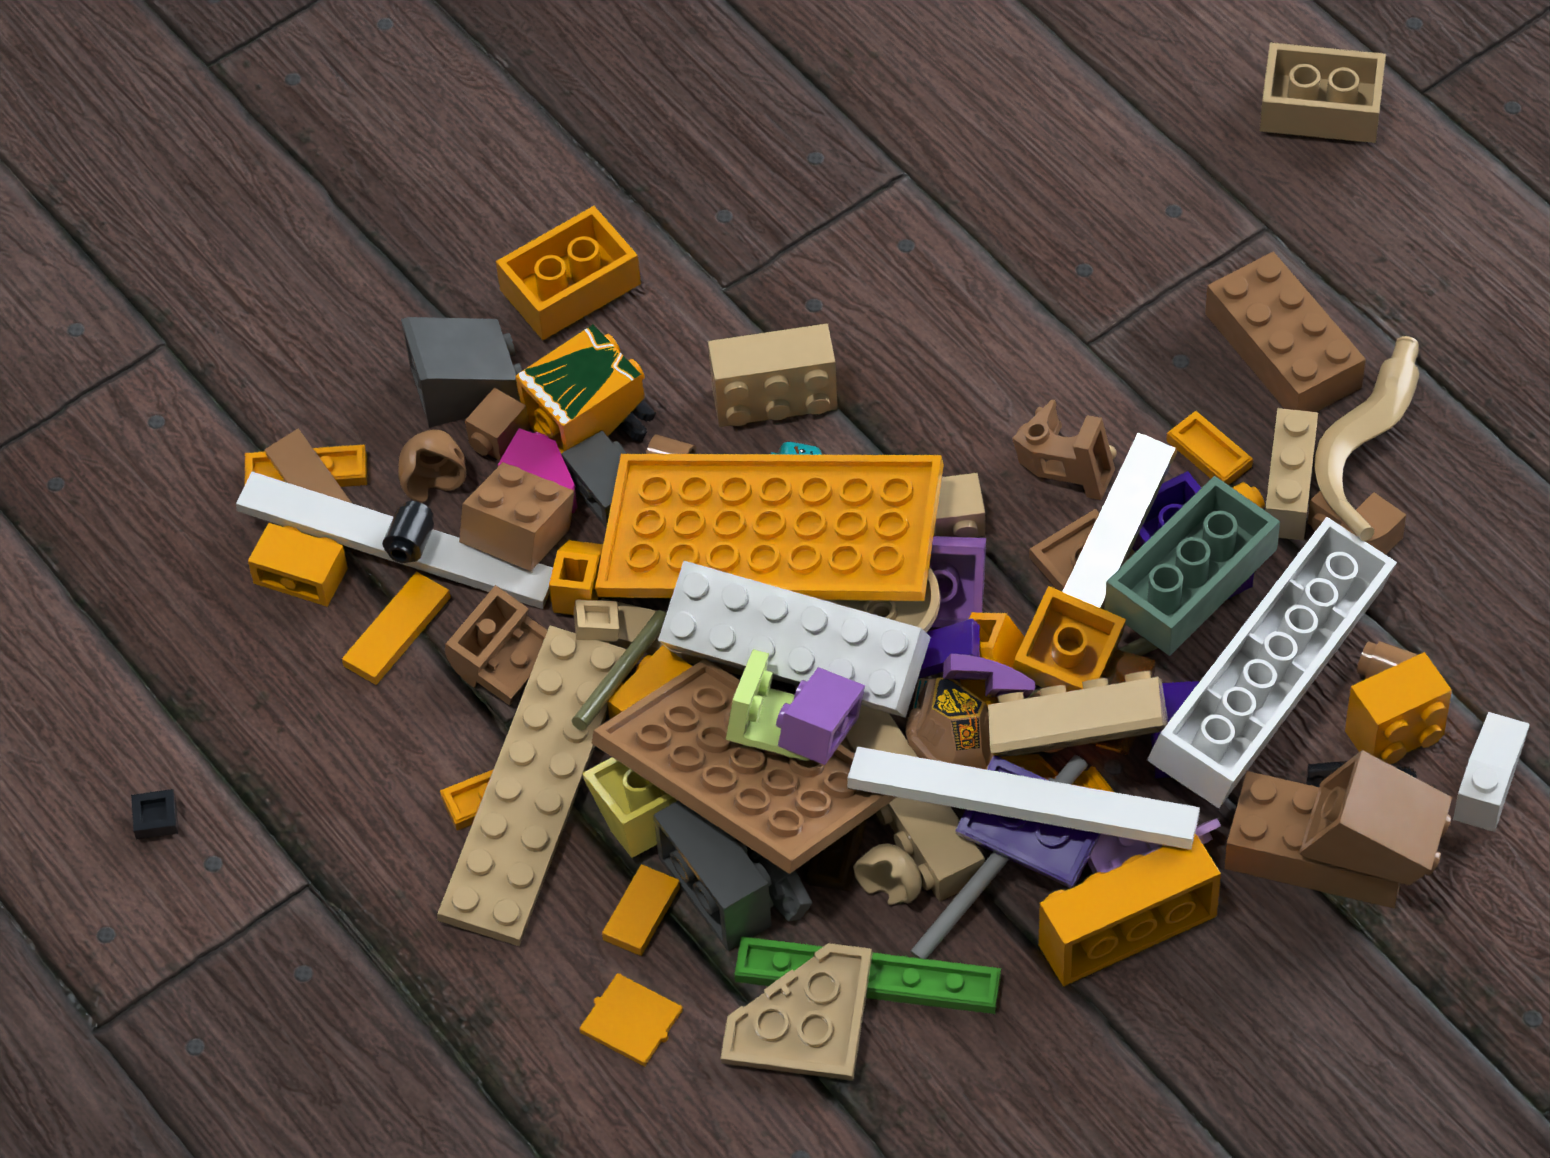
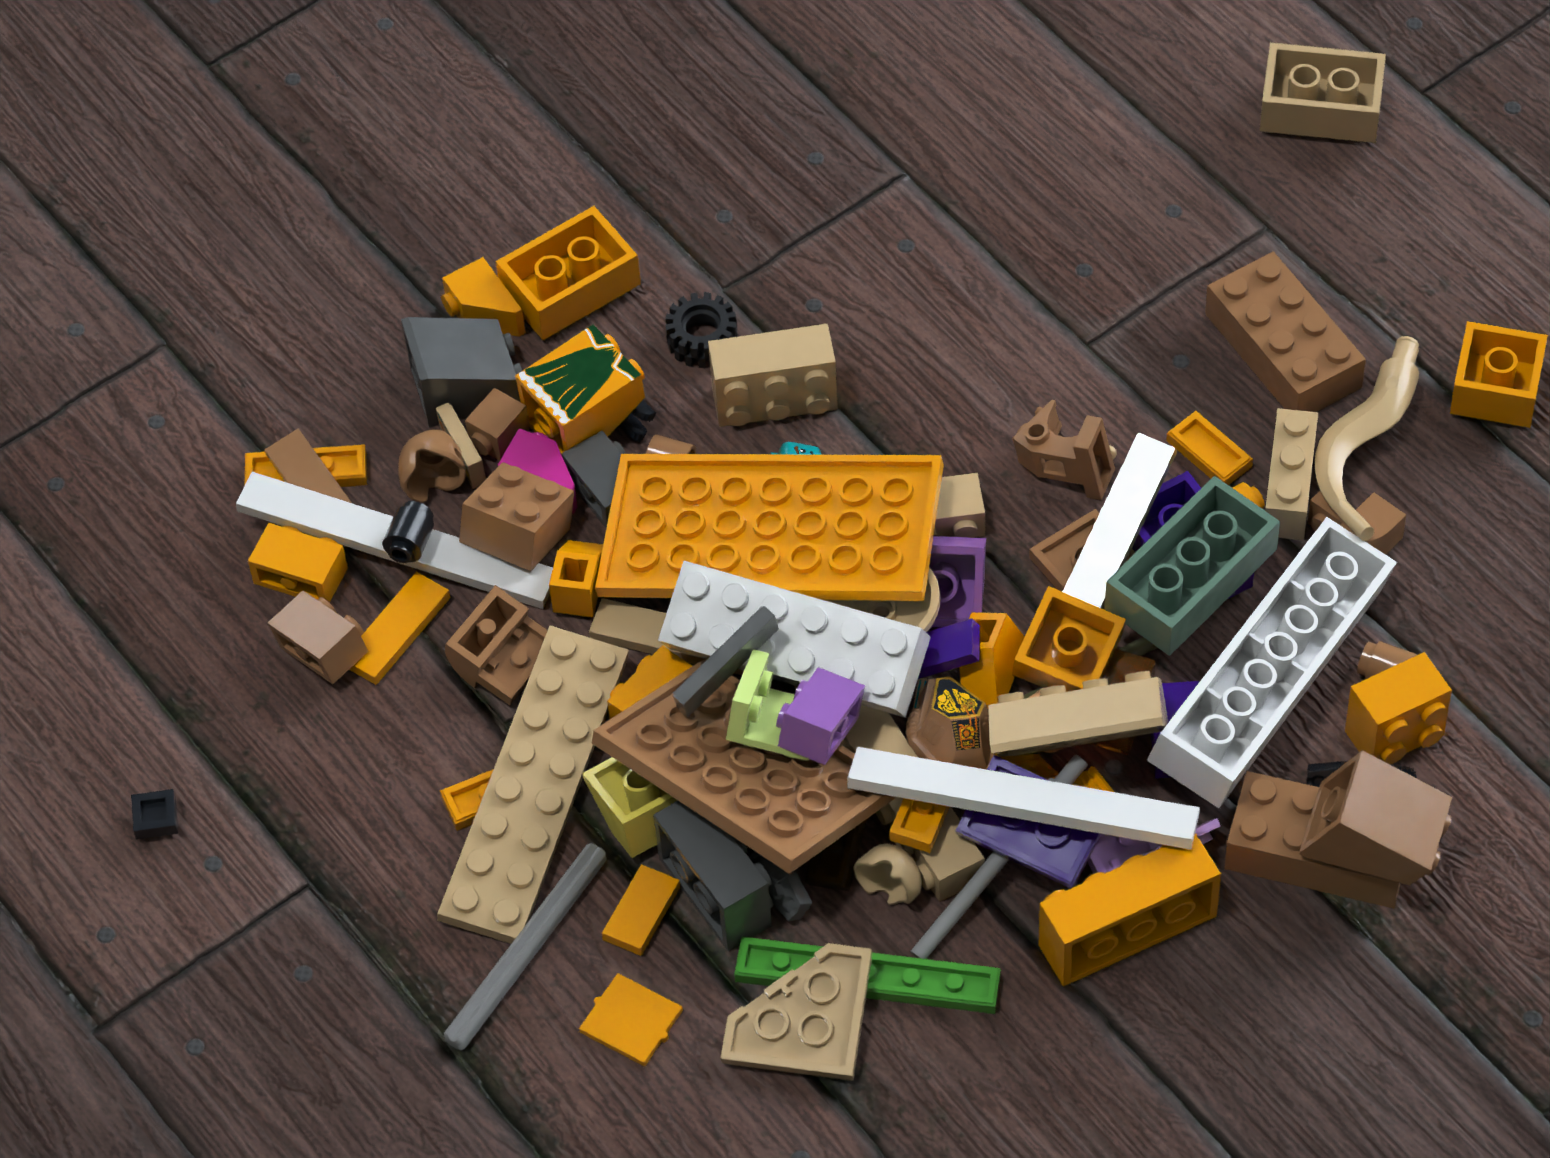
(318, 636): none -> medium nougat brick
(452, 425): none -> tan tile
(480, 294): none -> light orange slope
(525, 947): none -> light grey axle
(596, 620): tan plate -> none
(619, 671): olive bar -> none
(693, 313): none -> black tyre
(725, 661): none -> dark grey tile
(918, 824): none -> light orange plate
(997, 676): medium lavender slope -> none
(1490, 771): white slope -> none
(1498, 374): none -> light orange brick

